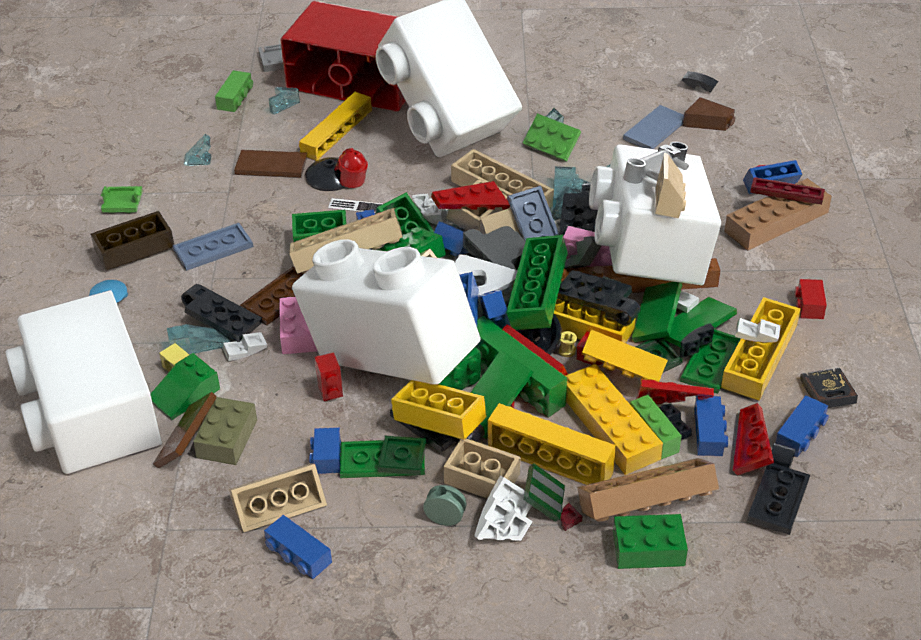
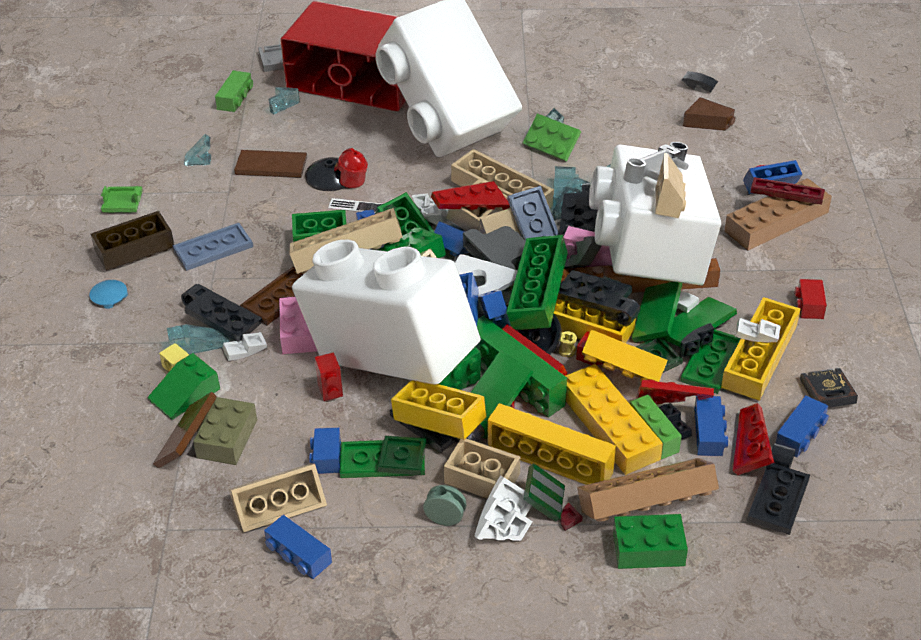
(87, 383): white piece -> none
(335, 126): yellow brick -> none
(654, 128): sand blue tile -> none

